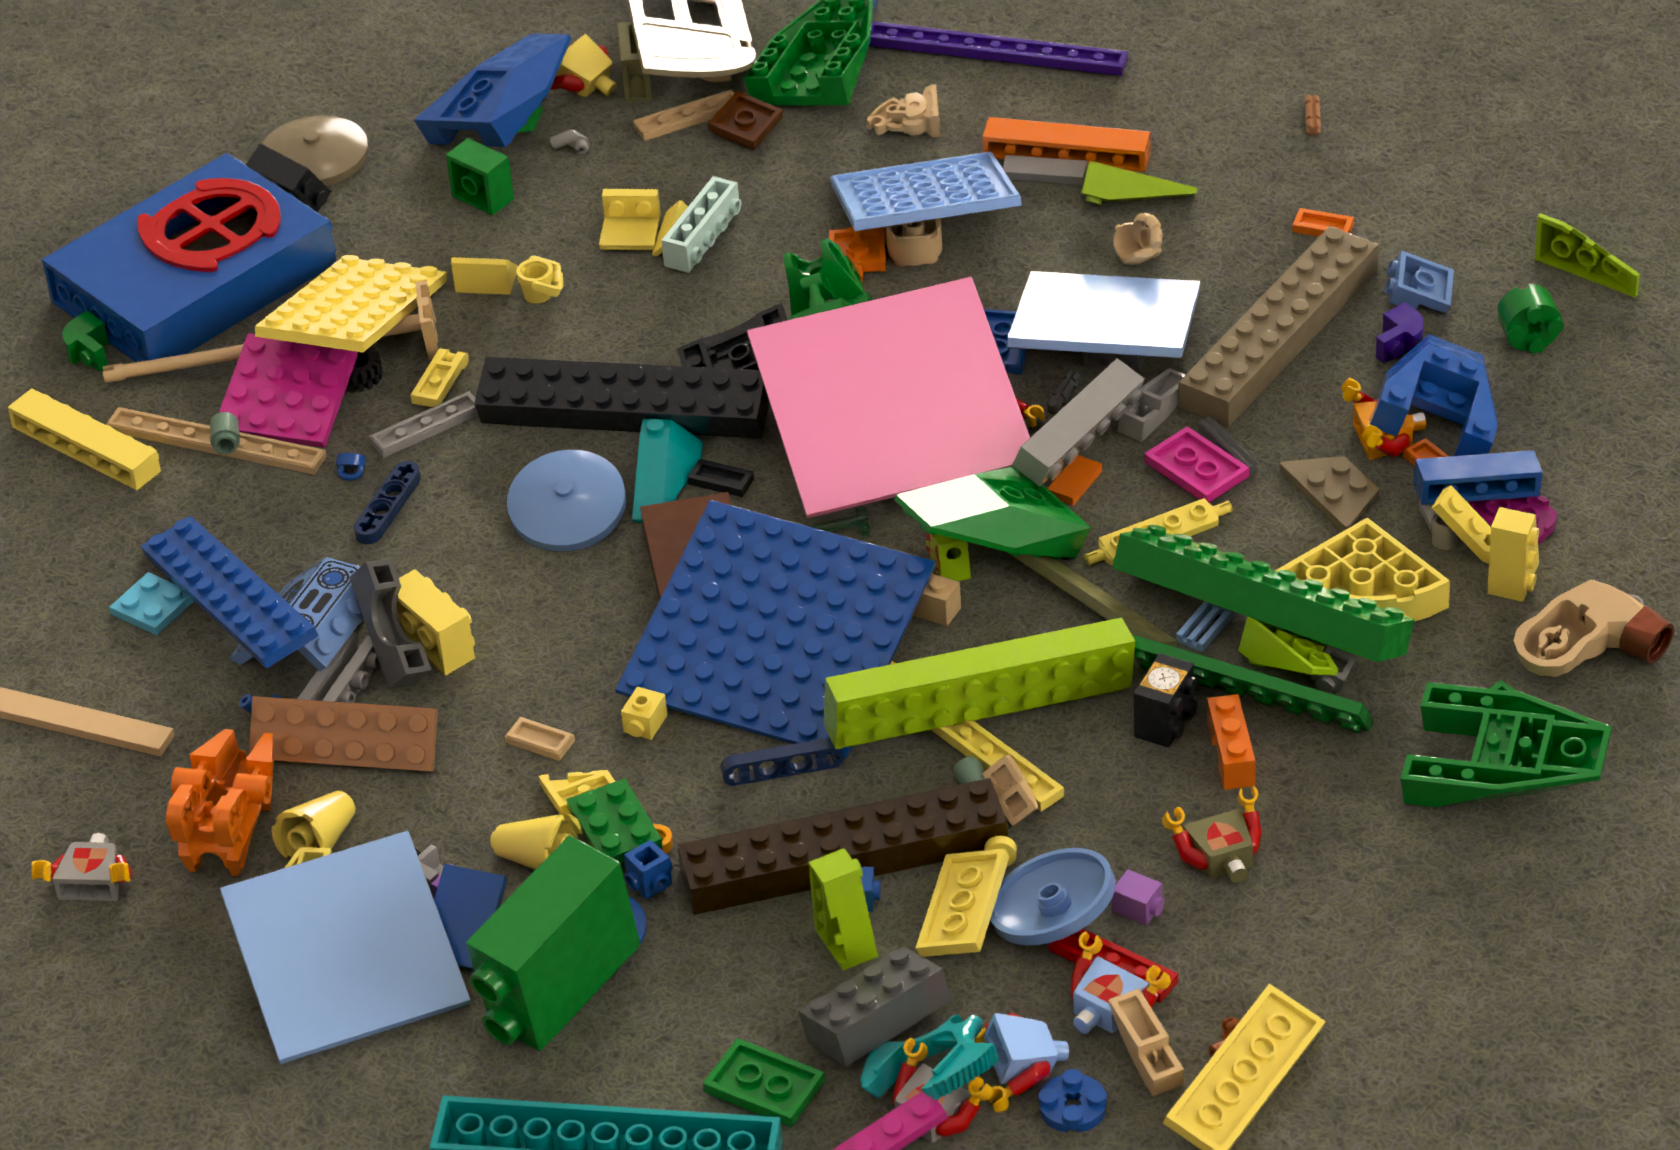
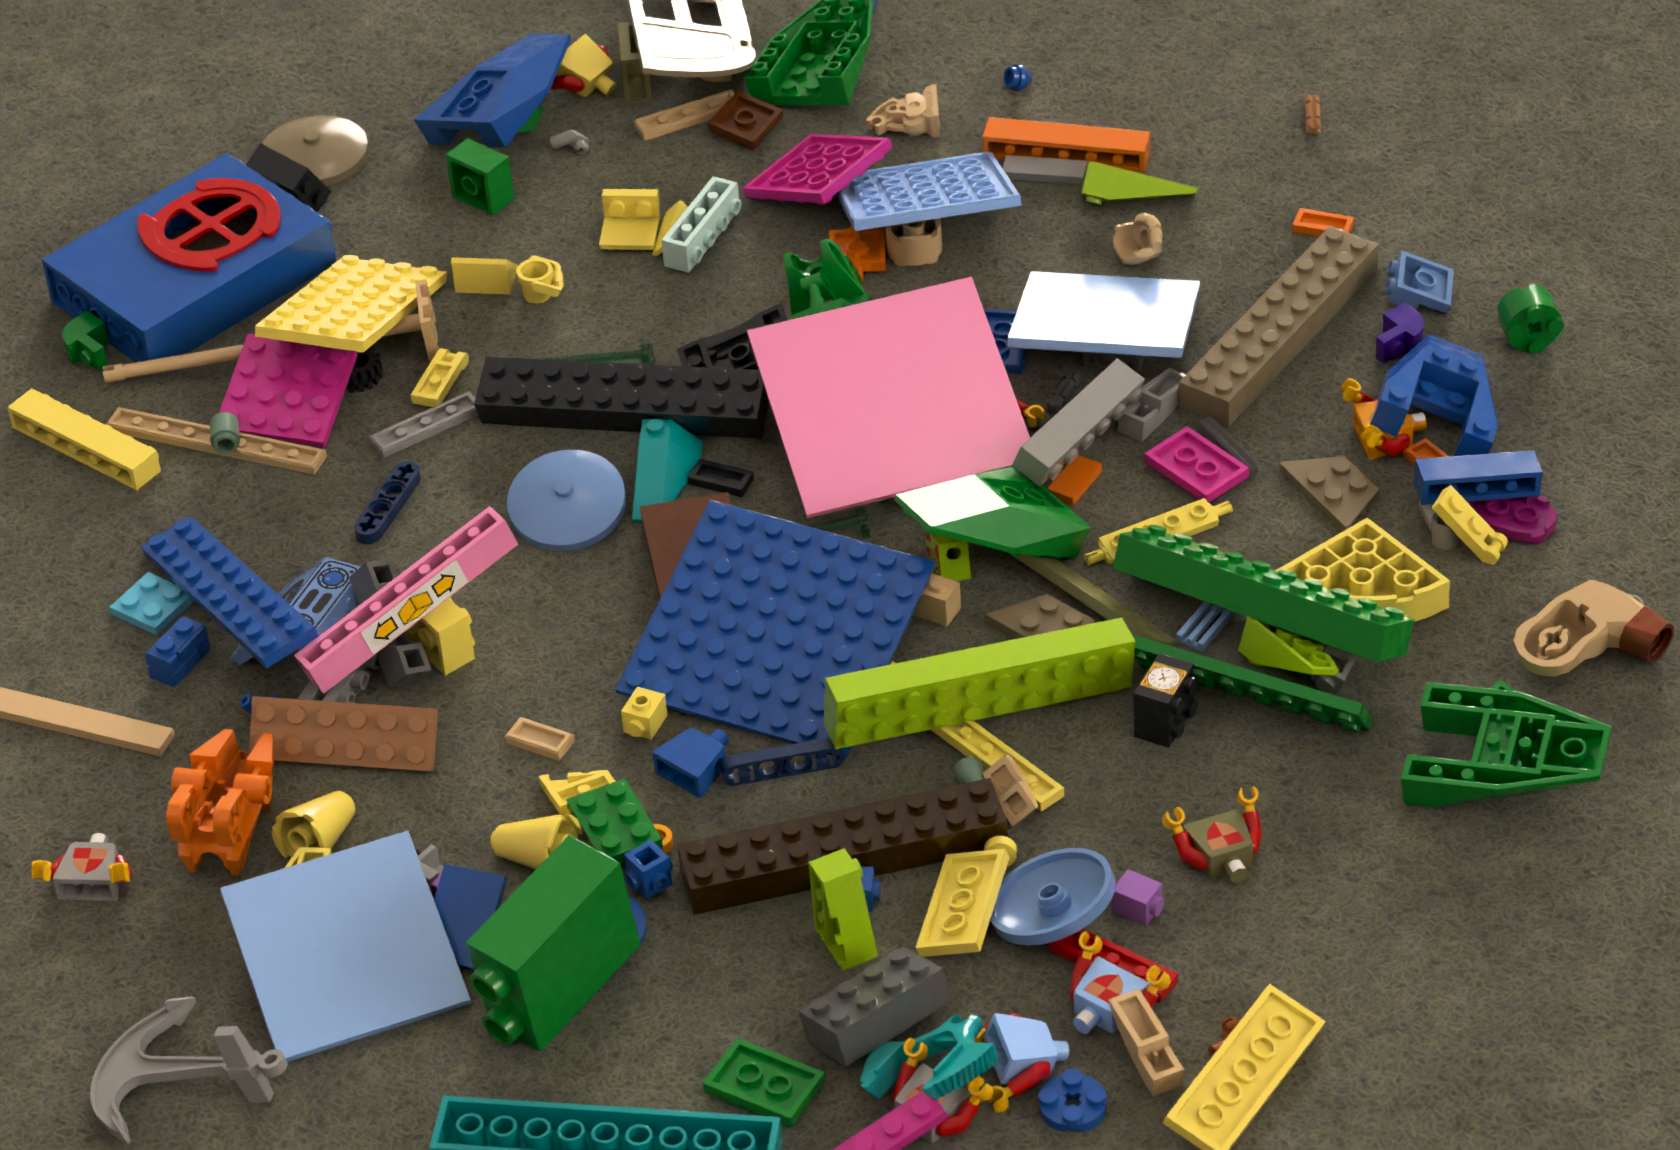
(128, 1066): none -> light grey piece
(177, 651): none -> blue brick
(350, 460): blue tile -> none
(406, 599): none -> bright pink brick
(645, 354): none -> clear green piece
(692, 759): none -> blue torso
(817, 168): none -> dark pink plate
(998, 48): dark purple plate -> none
(1016, 77): none -> blue plate
(1037, 617): none -> dark tan wing
(1233, 743): orange arch -> none
(1513, 554): light yellow wedge -> none
(1579, 255): lime wedge -> none

